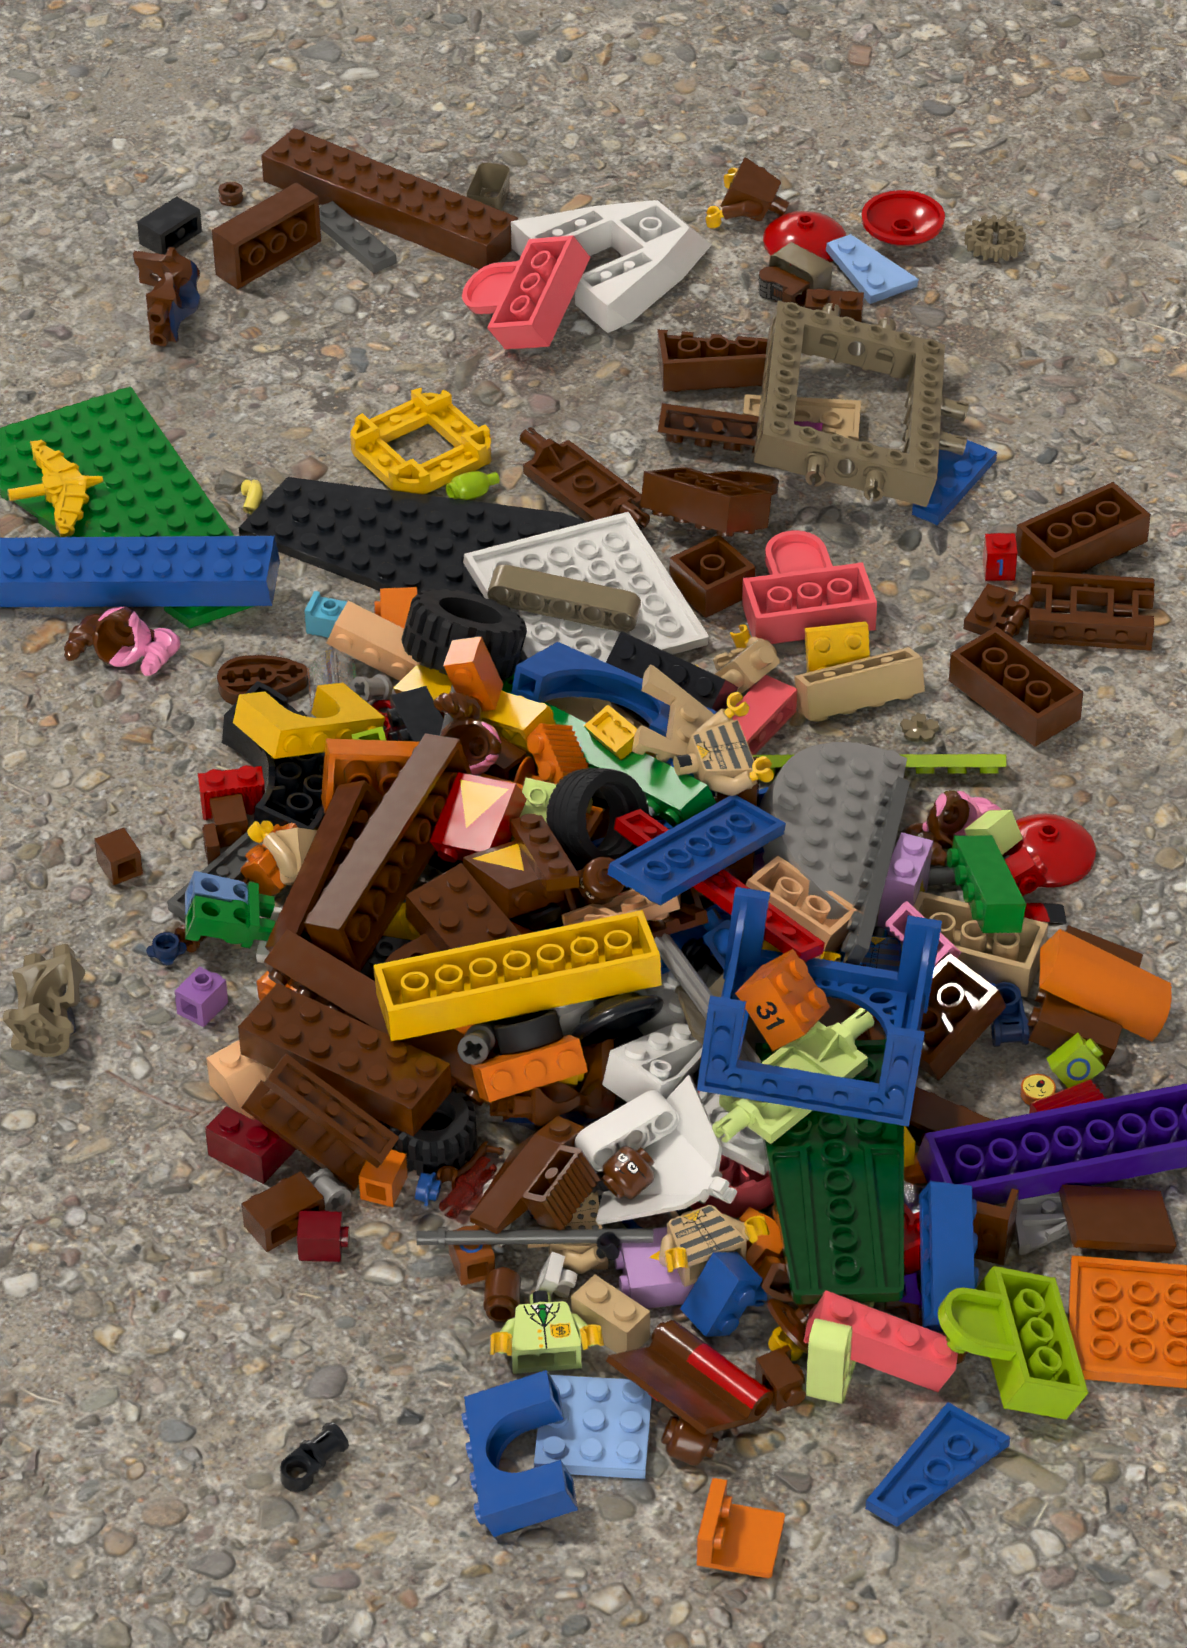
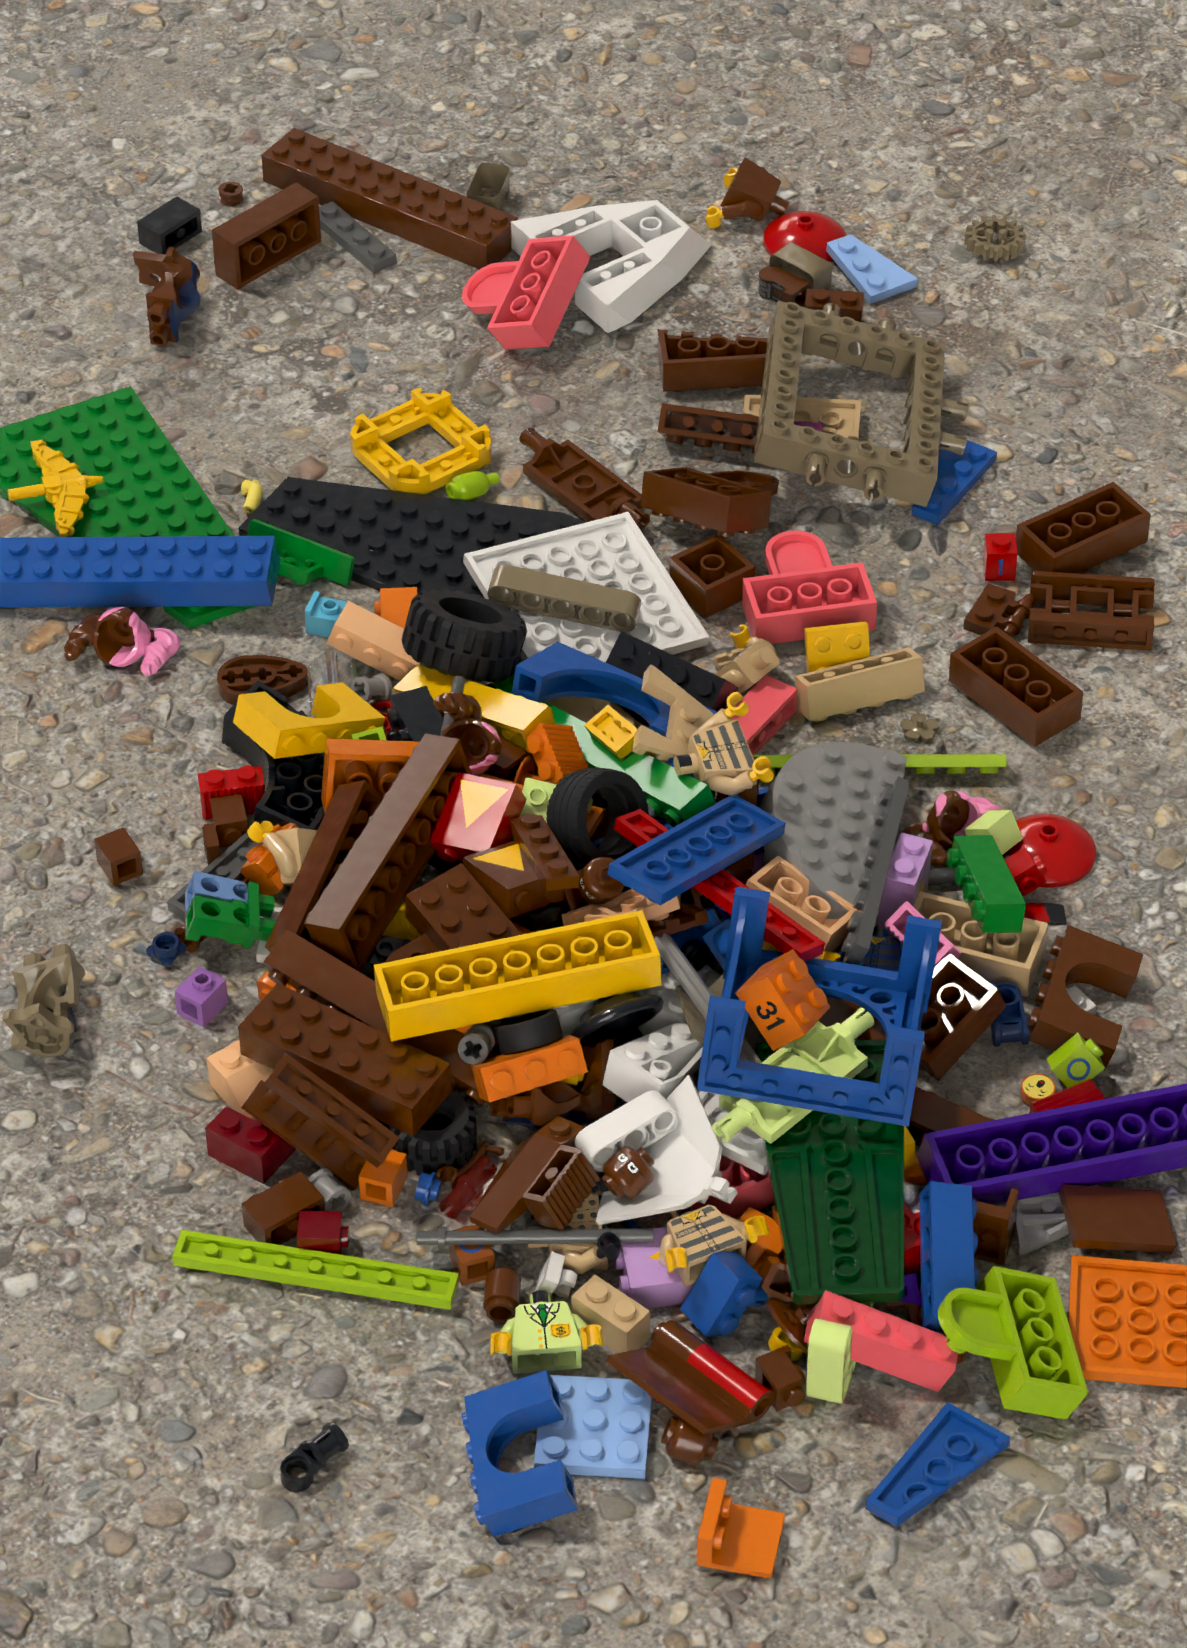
(305, 559): none -> green bracket
(316, 1269): none -> lime plate
(473, 672): orange brick -> none
(903, 217): red dish -> none
(1104, 984): orange brick -> none

